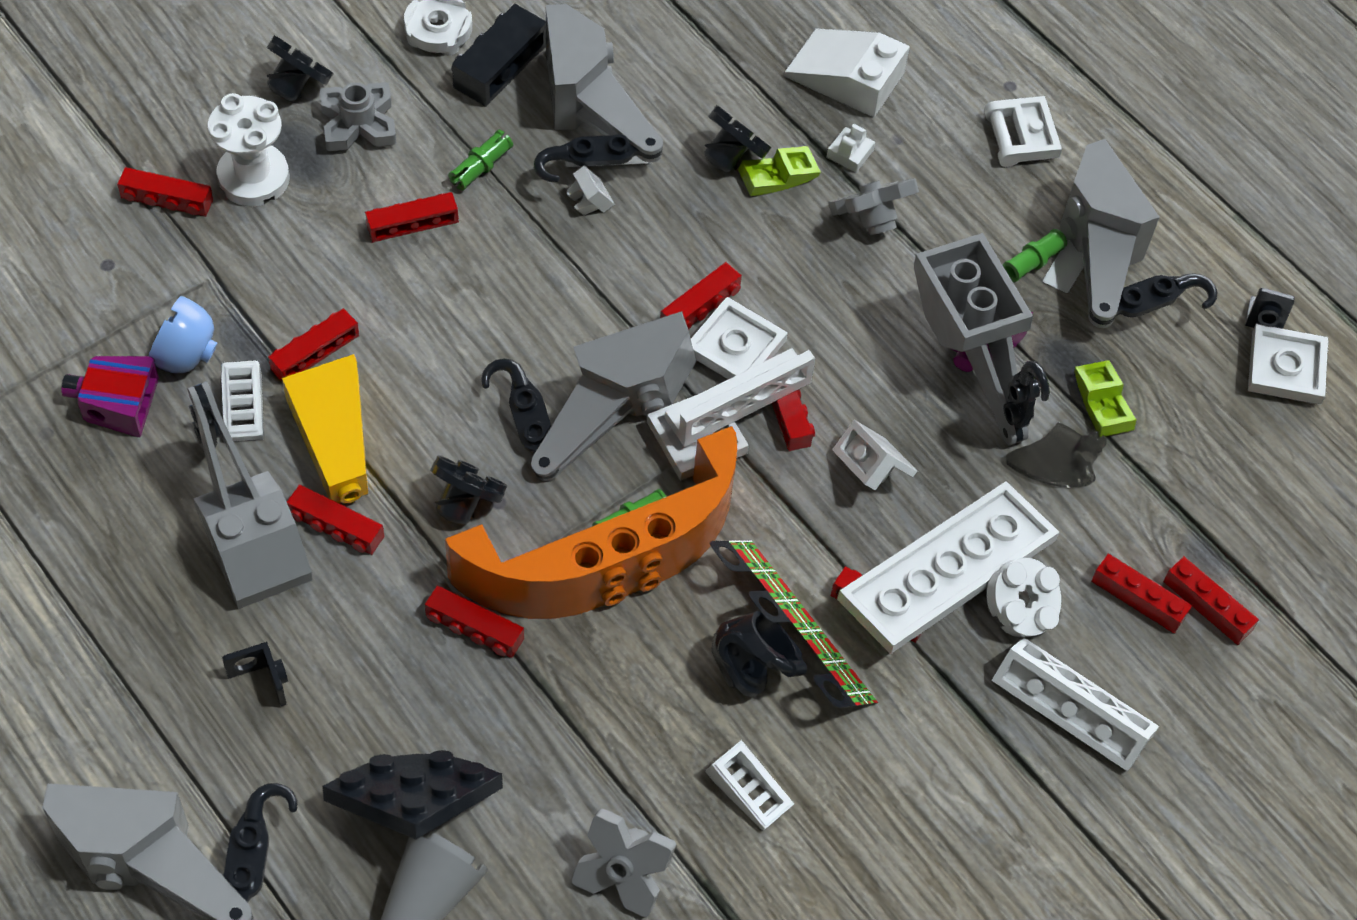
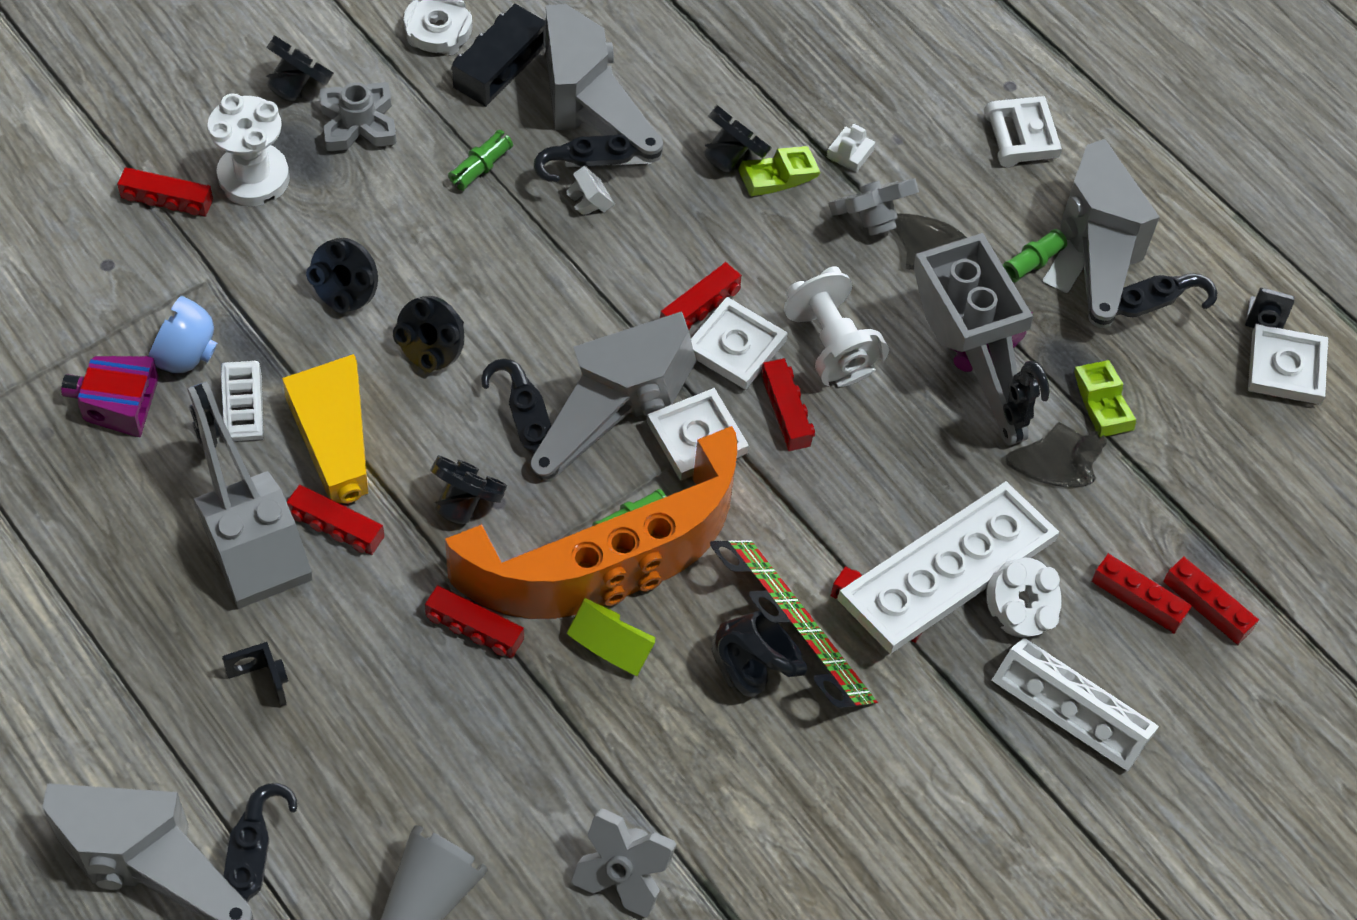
(314, 345): red piece -> none
(343, 274): none -> black plate
(412, 217): red piece -> none
(412, 790): black plate -> none
(429, 333): none -> black plate
(610, 638): none -> lime slope
(729, 785): white slope -> none
(740, 395): white fence -> none
(847, 351): none -> white piece
(850, 67): white slope -> none
(870, 455): white panel -> none
(922, 234): none -> clear smoke arm

